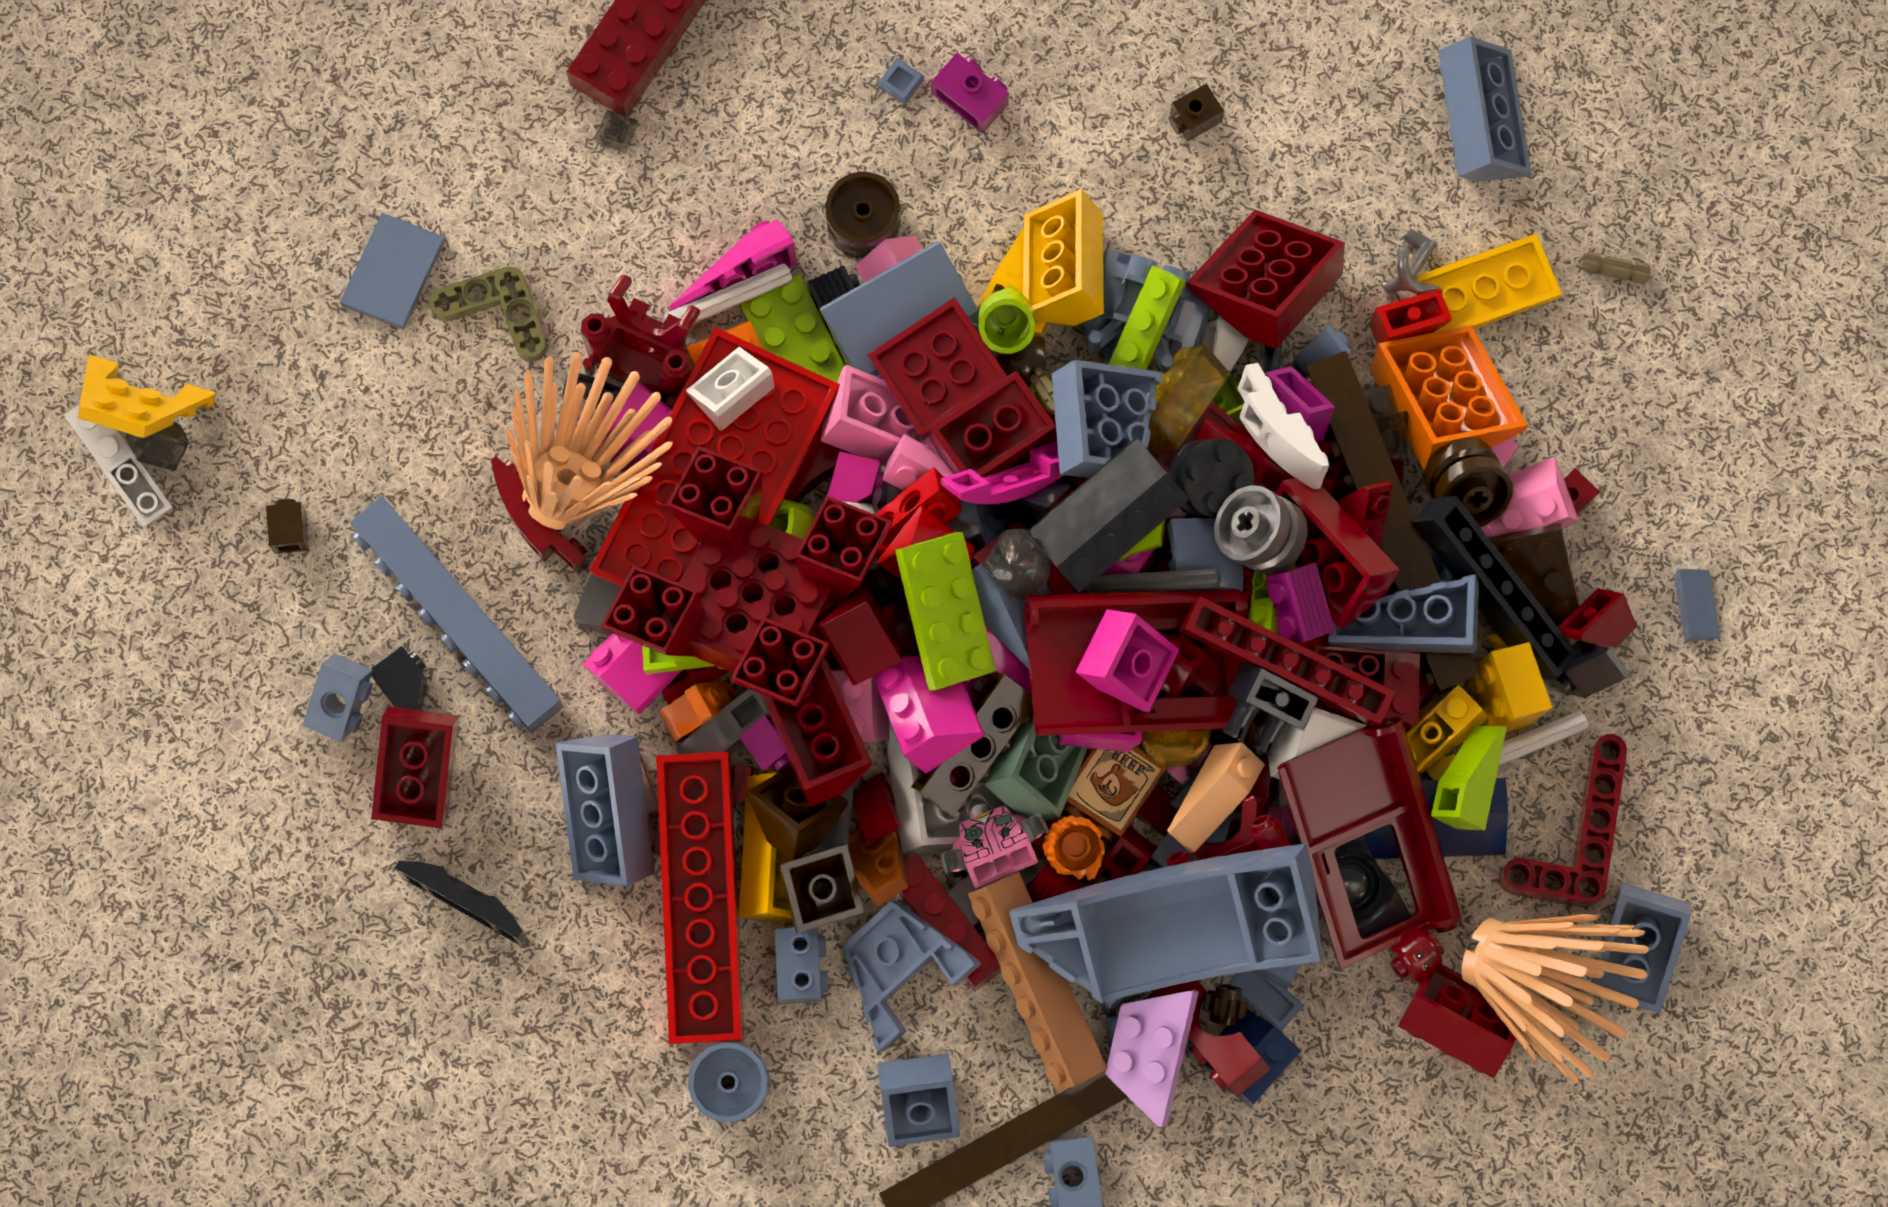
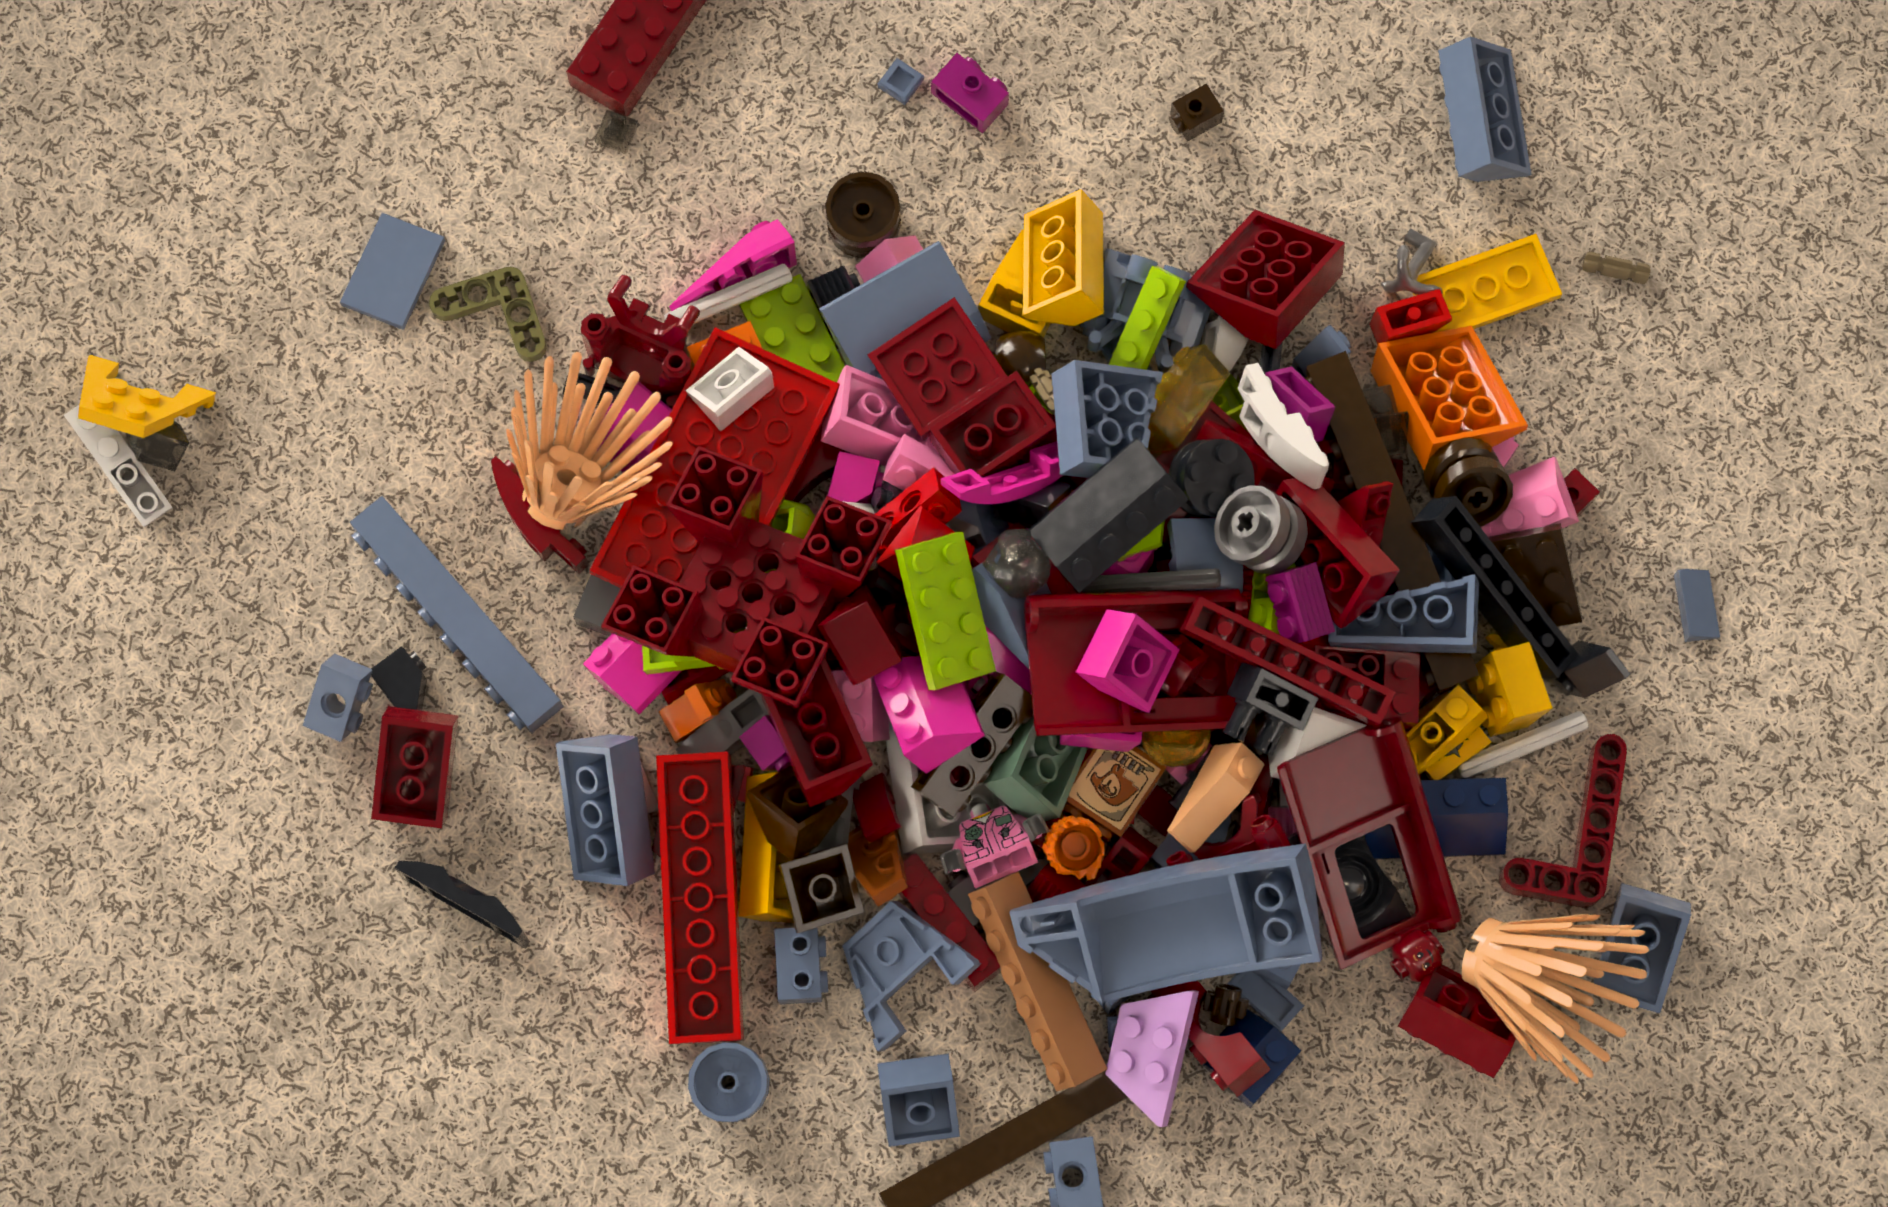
(287, 527): dark brown brick -> none
(1006, 321): lime piece -> none
(1469, 781): lime slope -> none
(1600, 619): dark red slope -> none

